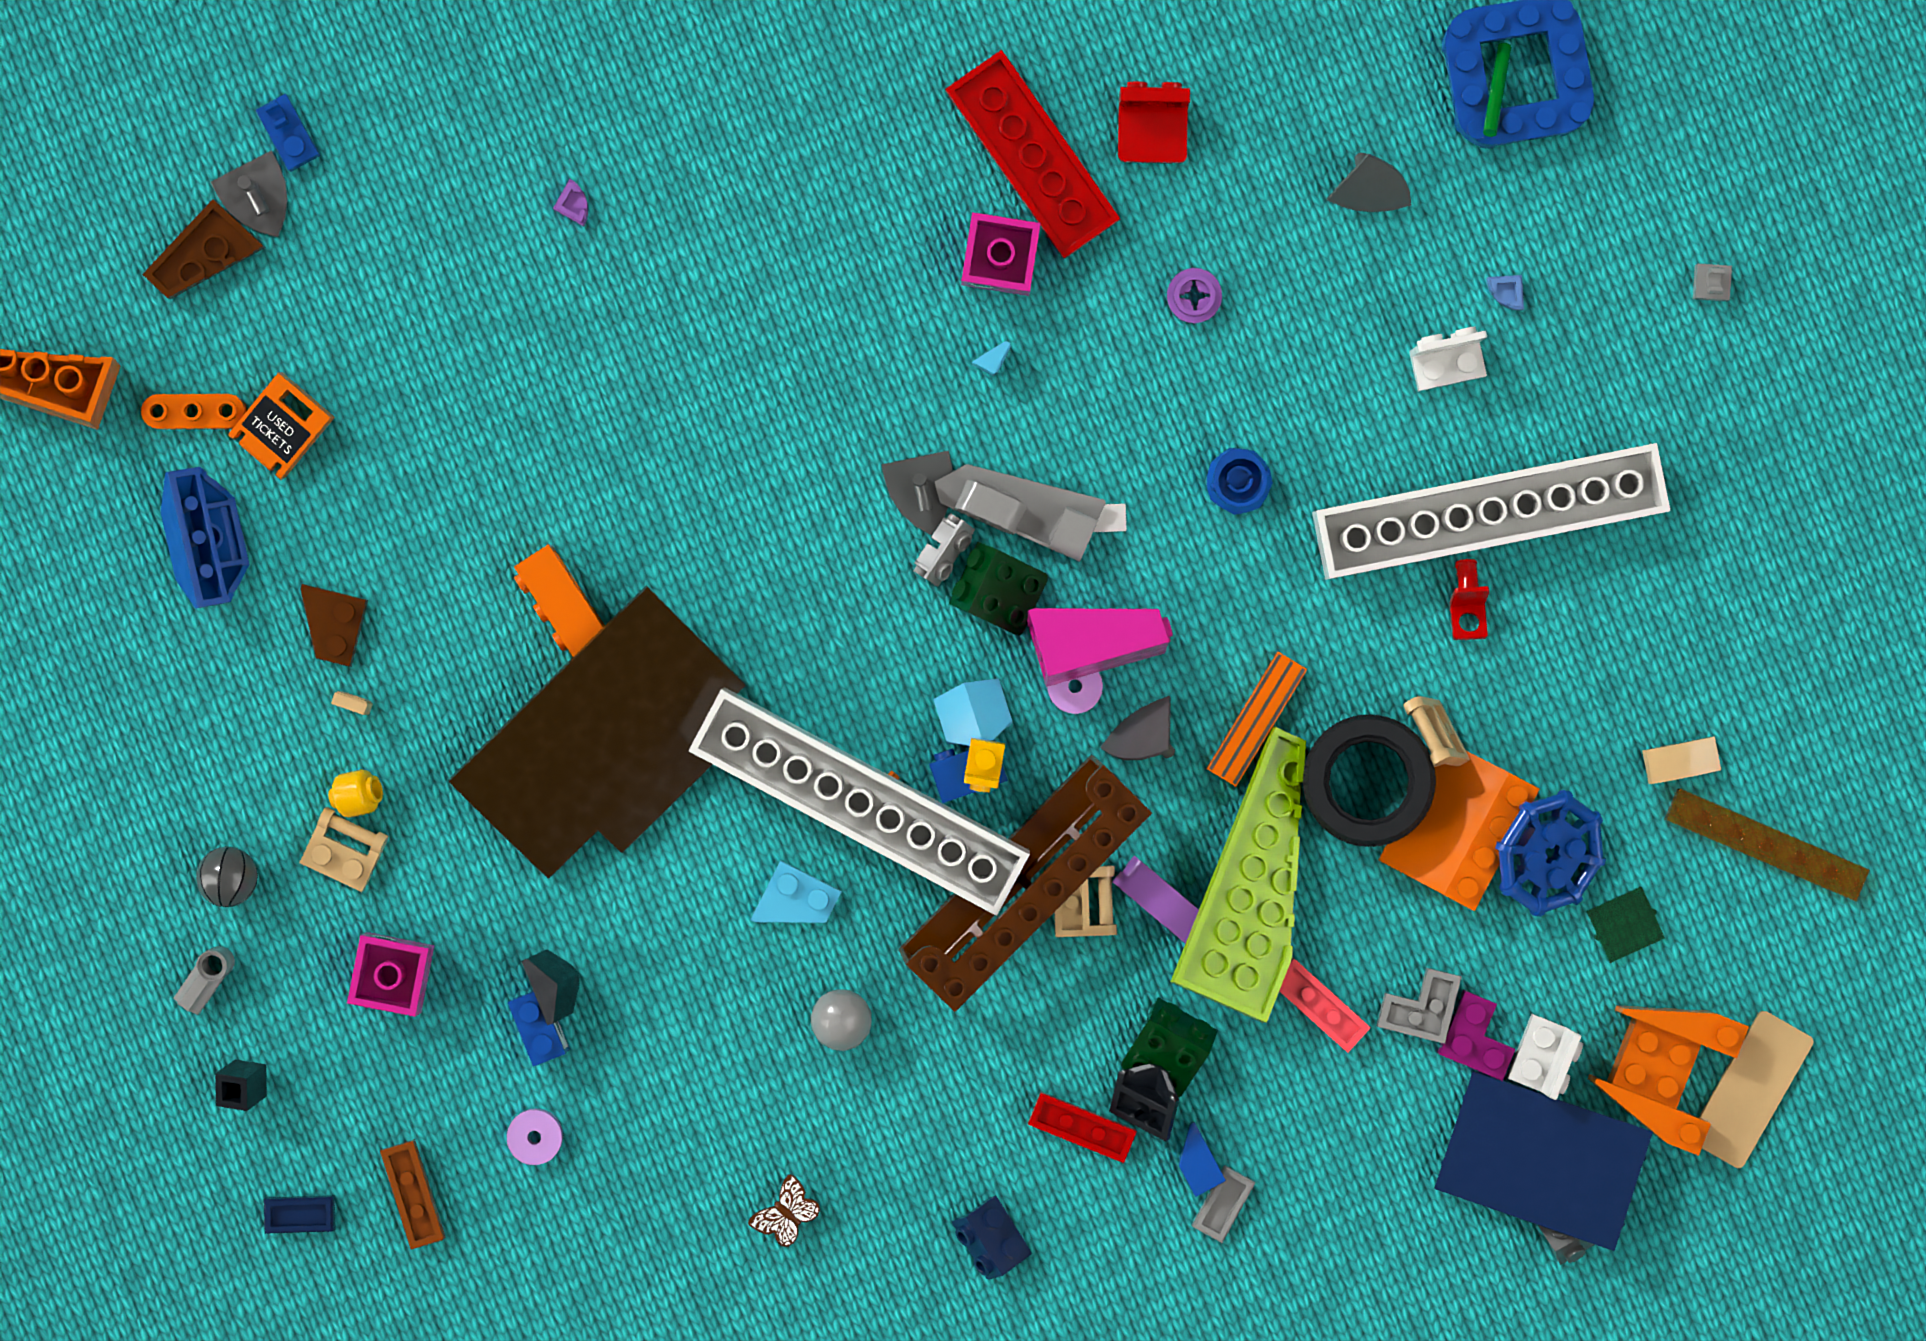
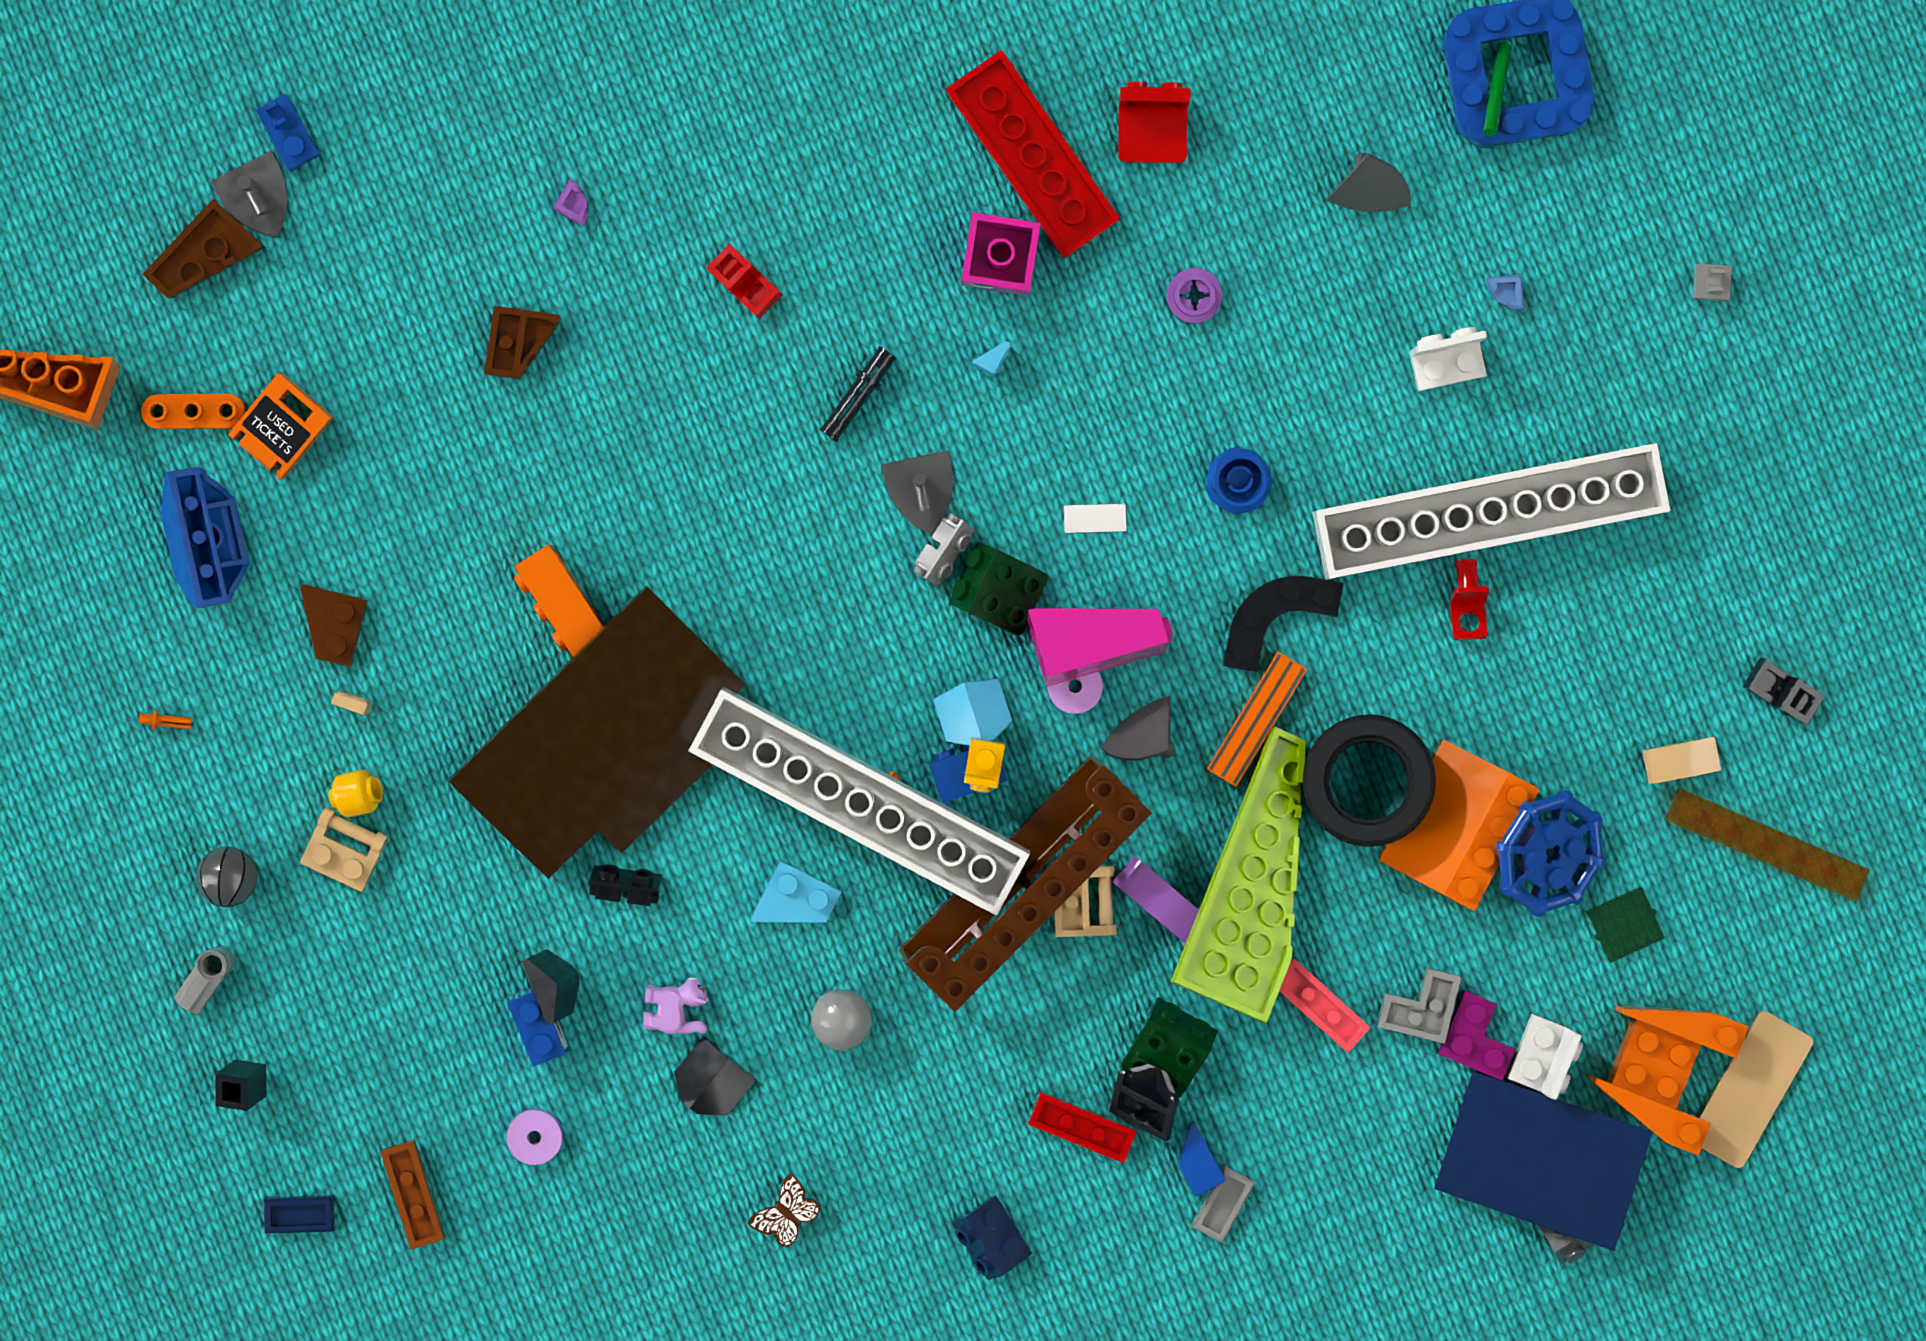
(165, 720): none -> orange piece
(390, 974): dark pink brick -> none
(516, 340): none -> reddish brown wing
(609, 881): none -> black hinge
(671, 1004): none -> lavender animal
(711, 1080): none -> black slope
(744, 281): none -> red slope
(882, 360): none -> black pin
(1023, 507): light grey panel -> none
(1269, 602): none -> black plate
(1437, 731): tan plate -> none
(1783, 691): none -> slope

